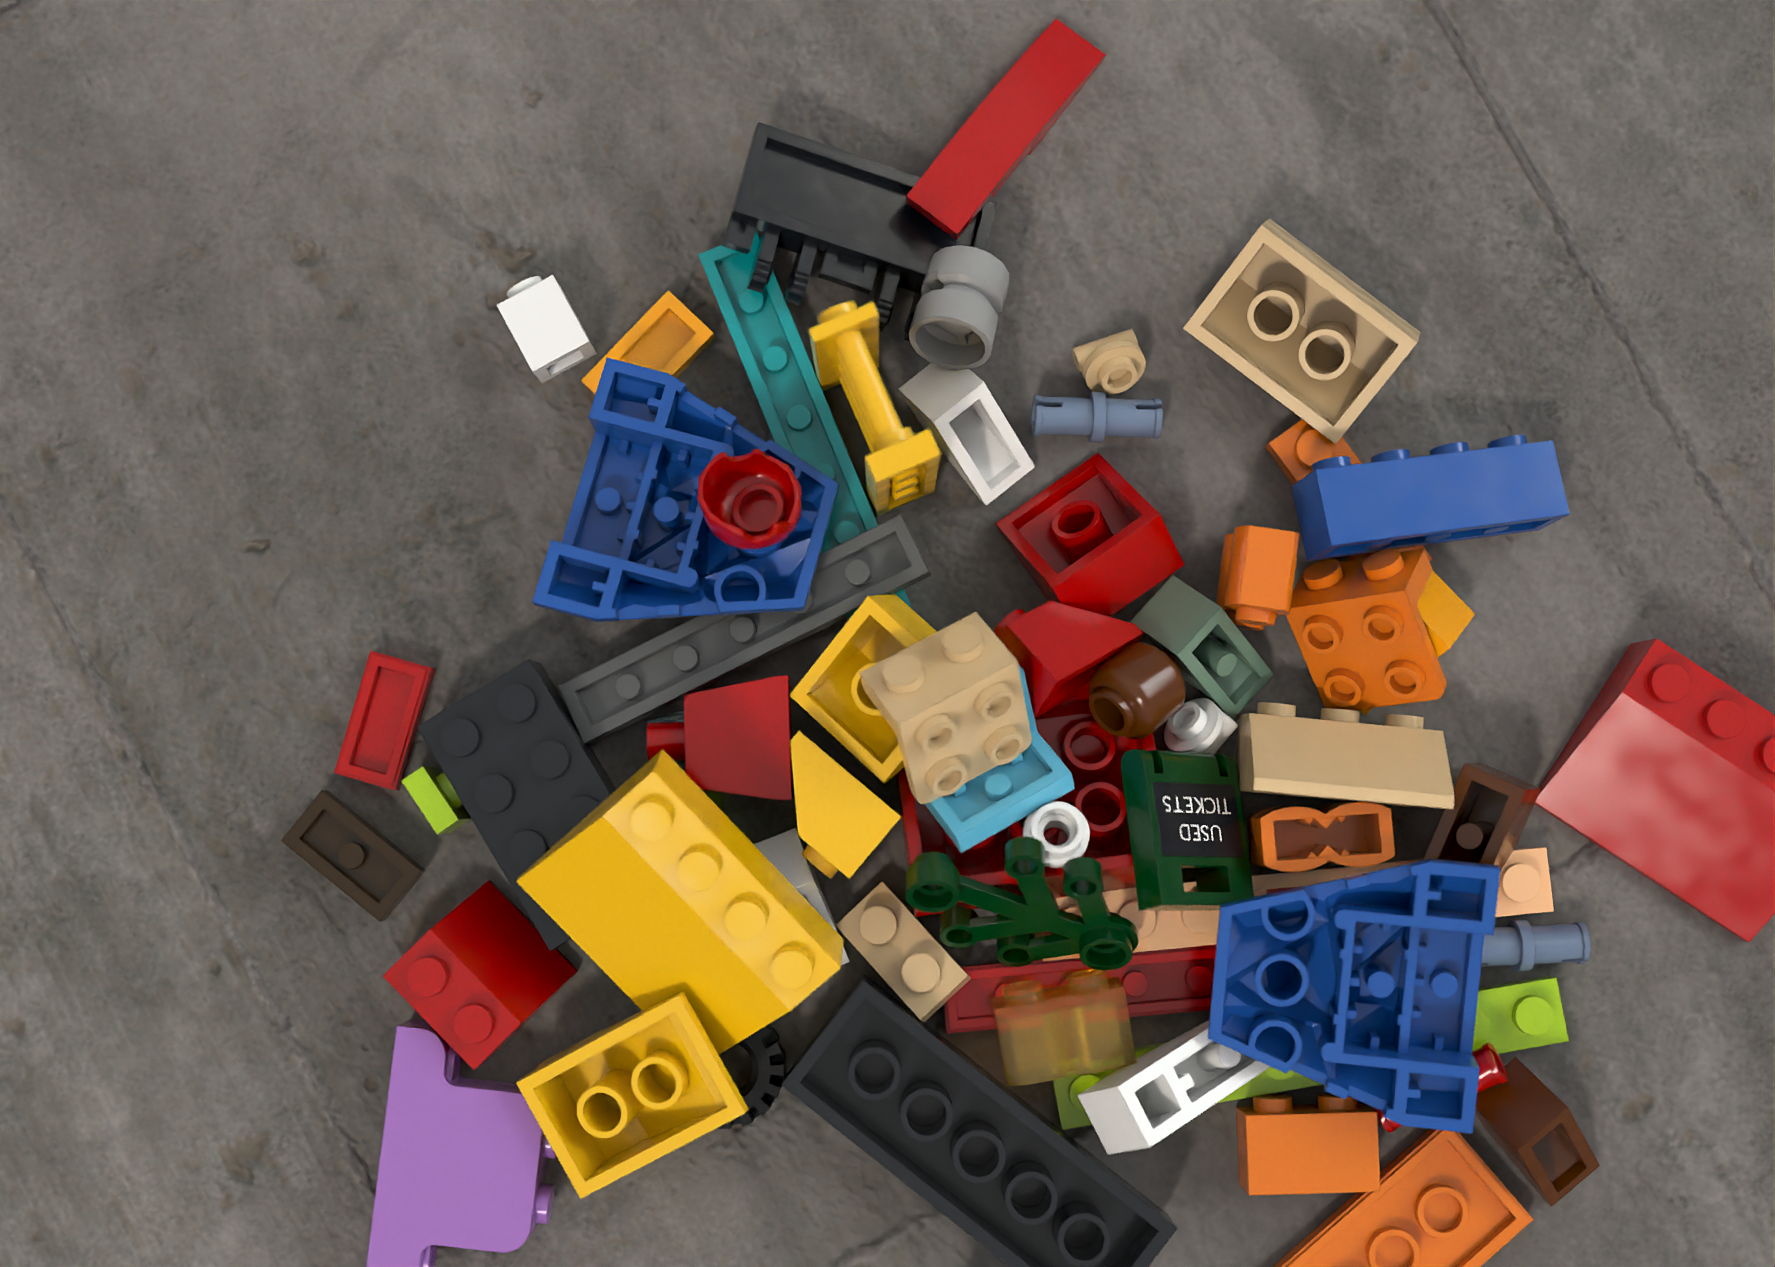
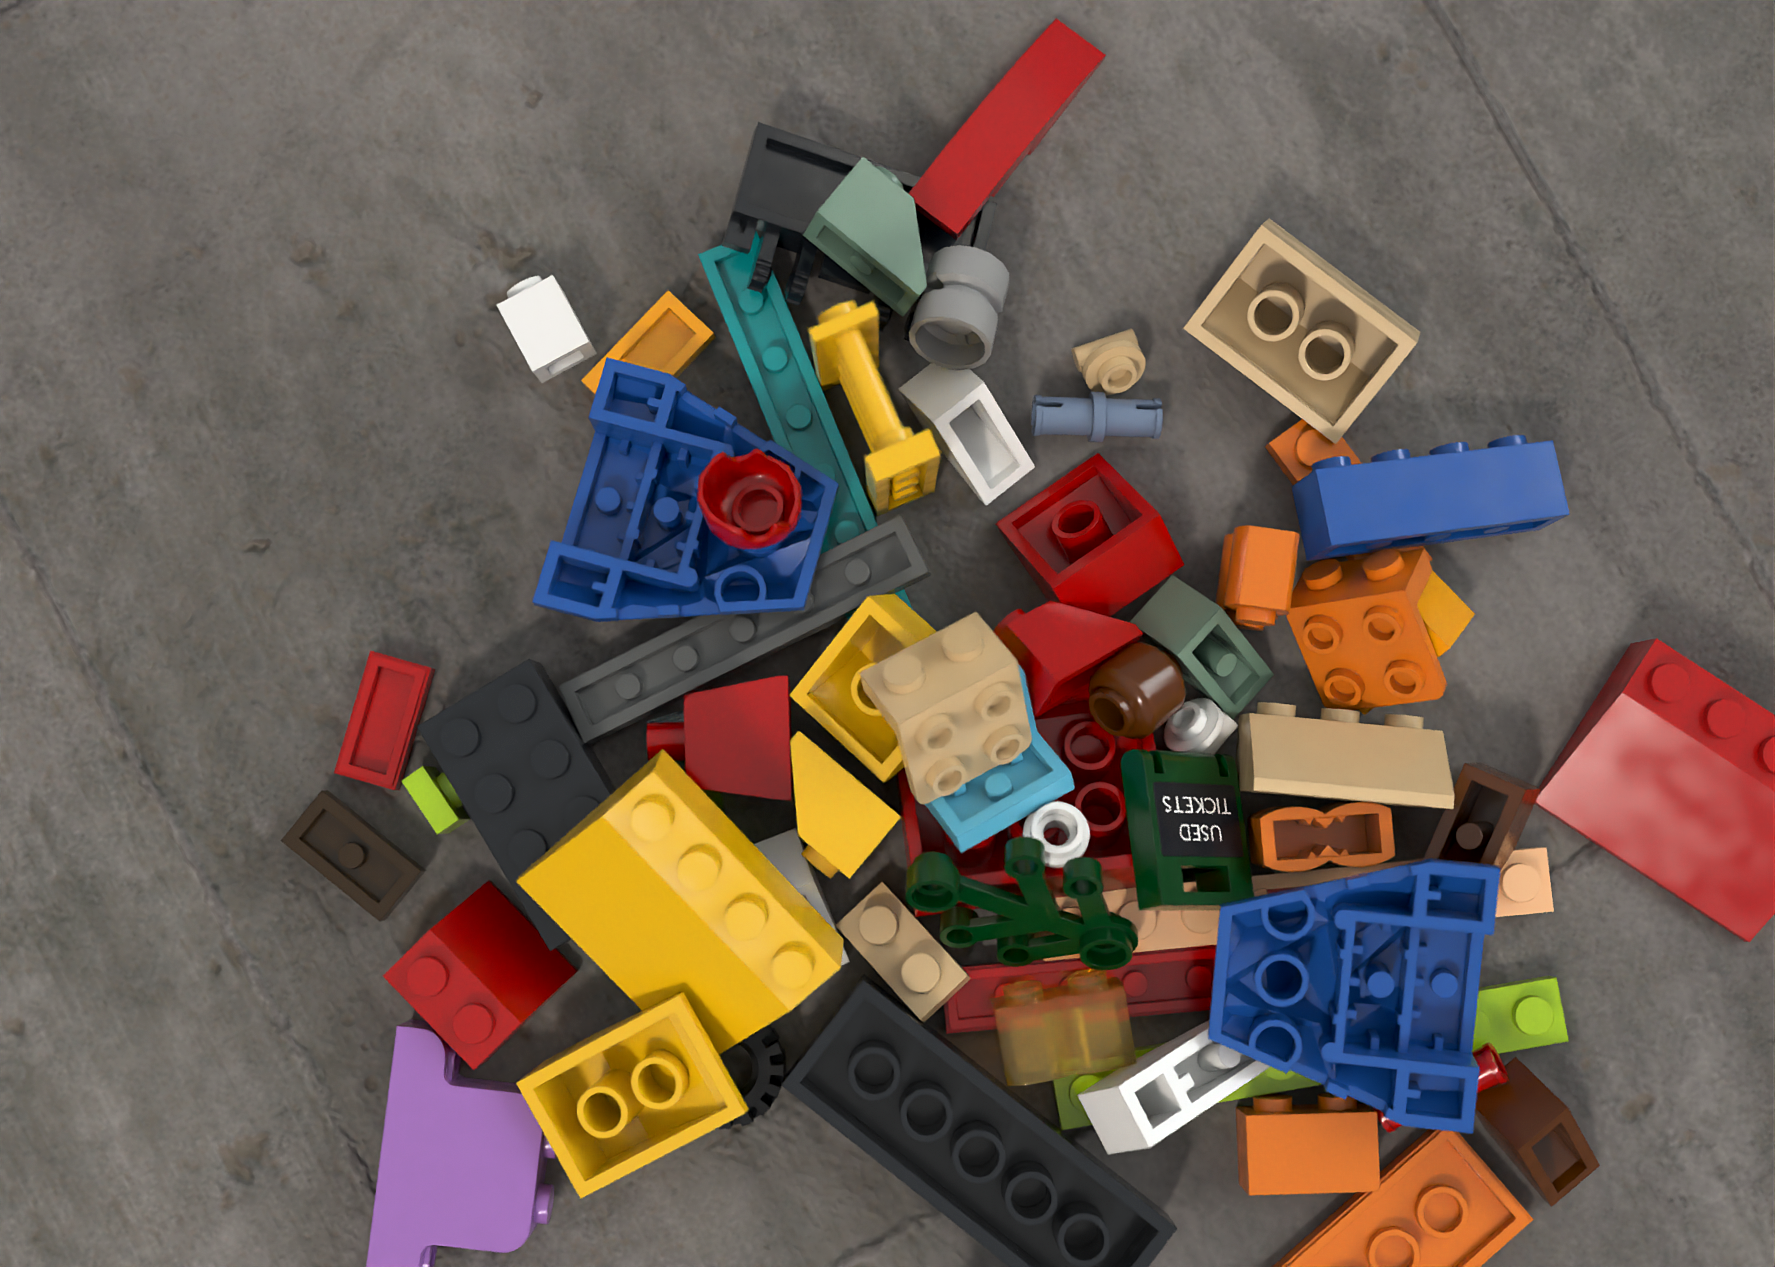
(873, 234): none -> sand green slope
(1527, 945): sand blue pin -> none

